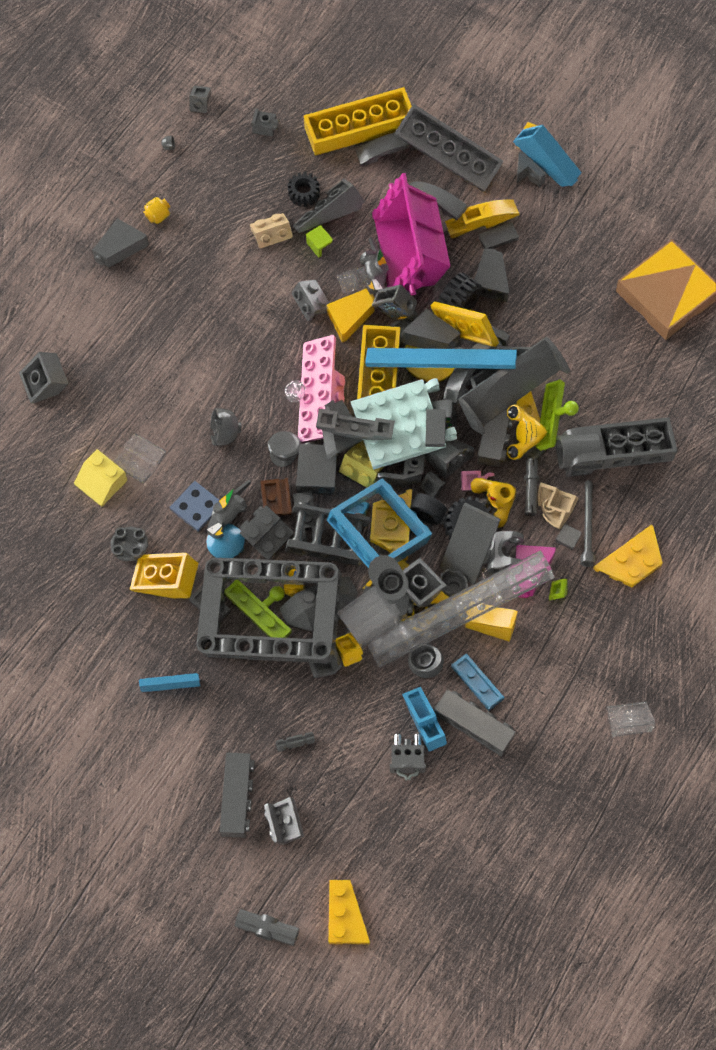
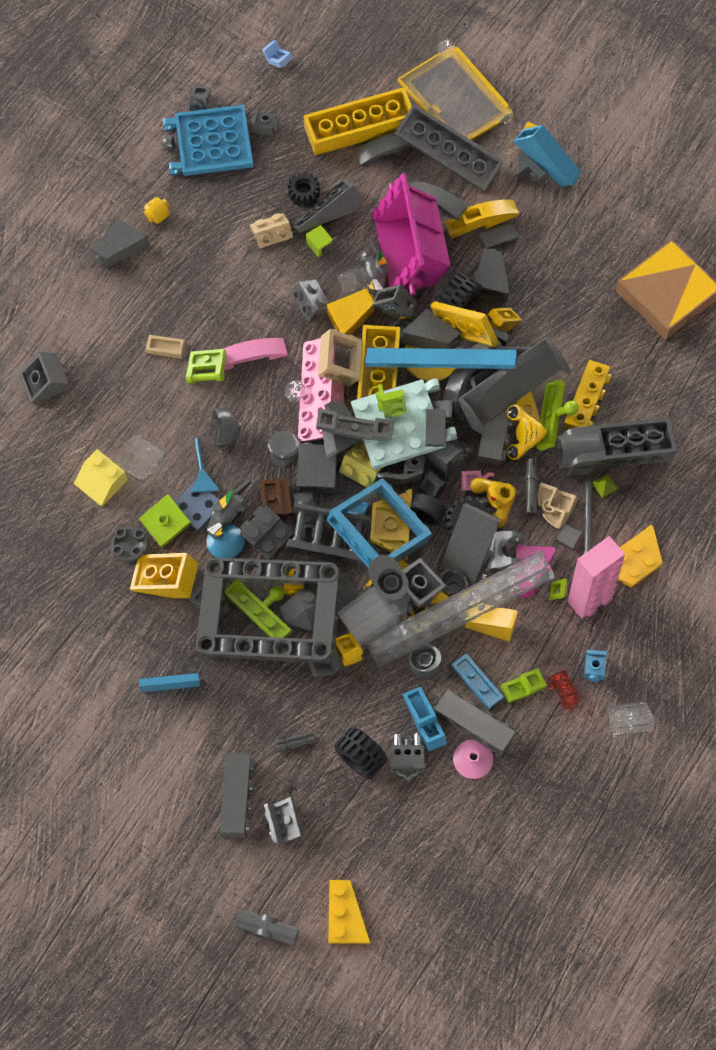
(165, 346): none -> tan tile
(165, 520): none -> lime plate
(203, 482): none -> dark azure piece
(206, 361): none -> lime plate
(211, 140): none -> dark azure plate
(254, 350): none -> bright pink slope
(277, 56): none -> light blue bracket
(335, 372): none -> tan window
(361, 753): none -> black tyre
(391, 403): none -> lime bracket
(456, 92): none -> clear door
(472, 768): none -> bright pink dish
(504, 319): none -> yellow slope
(523, 686): none -> lime slope
(564, 688): none -> clear red leg
(588, 395): none -> yellow brick
(593, 673): none -> dark azure brick
(595, 577): none -> bright pink brick
(604, 486): none -> lime slope

